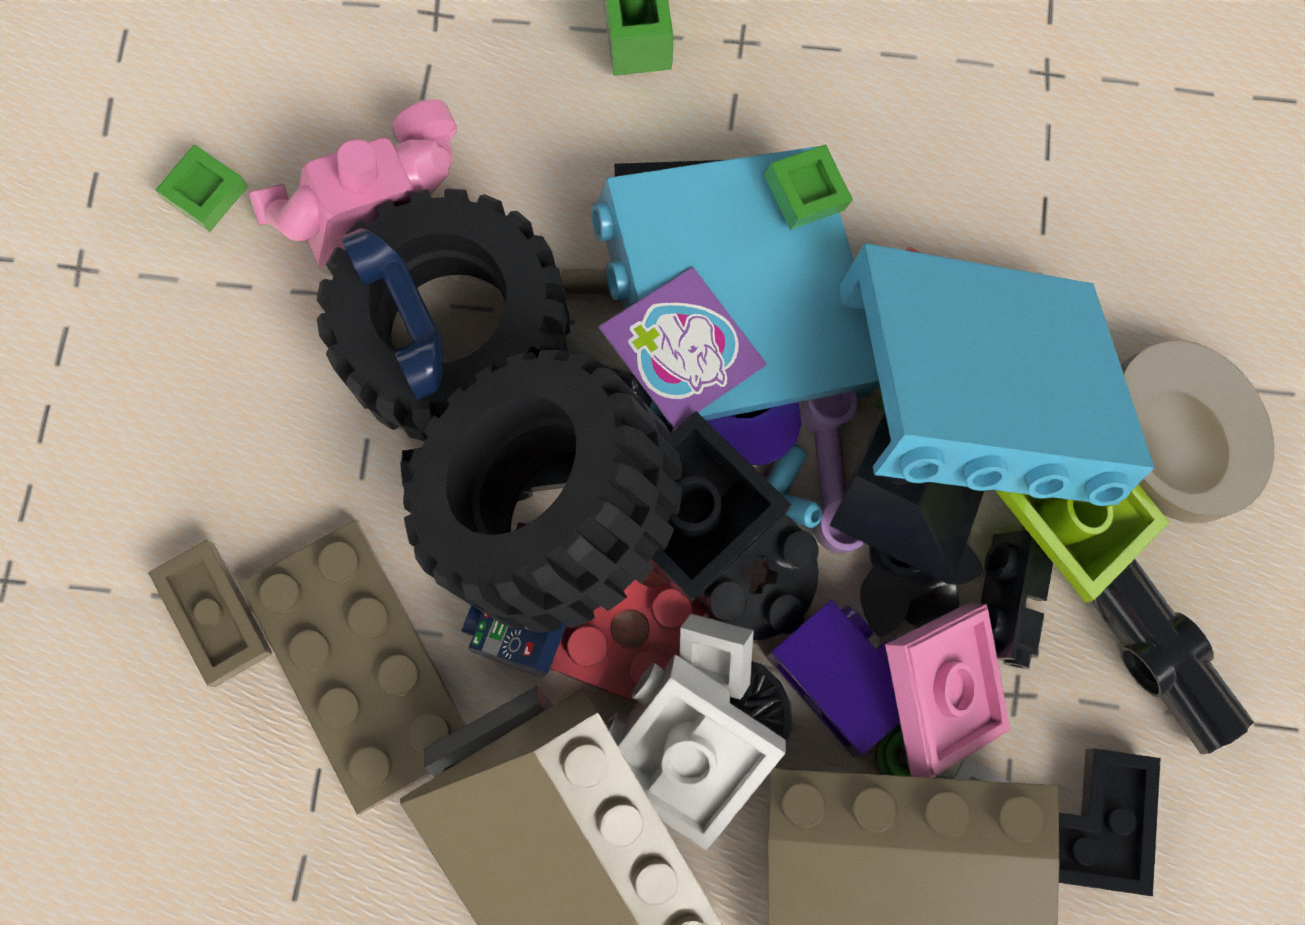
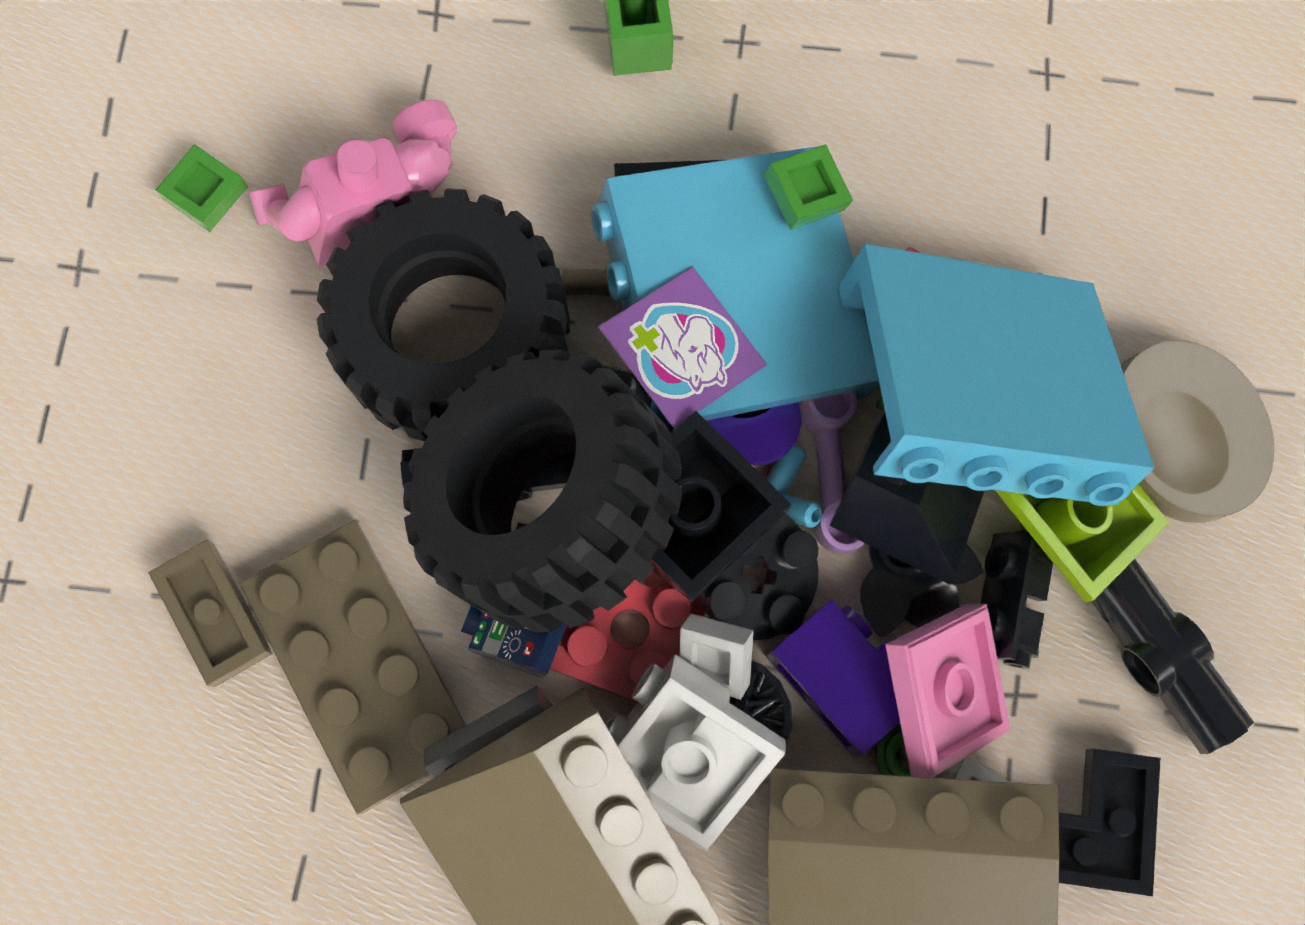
(423, 357): dark blue bar -> none

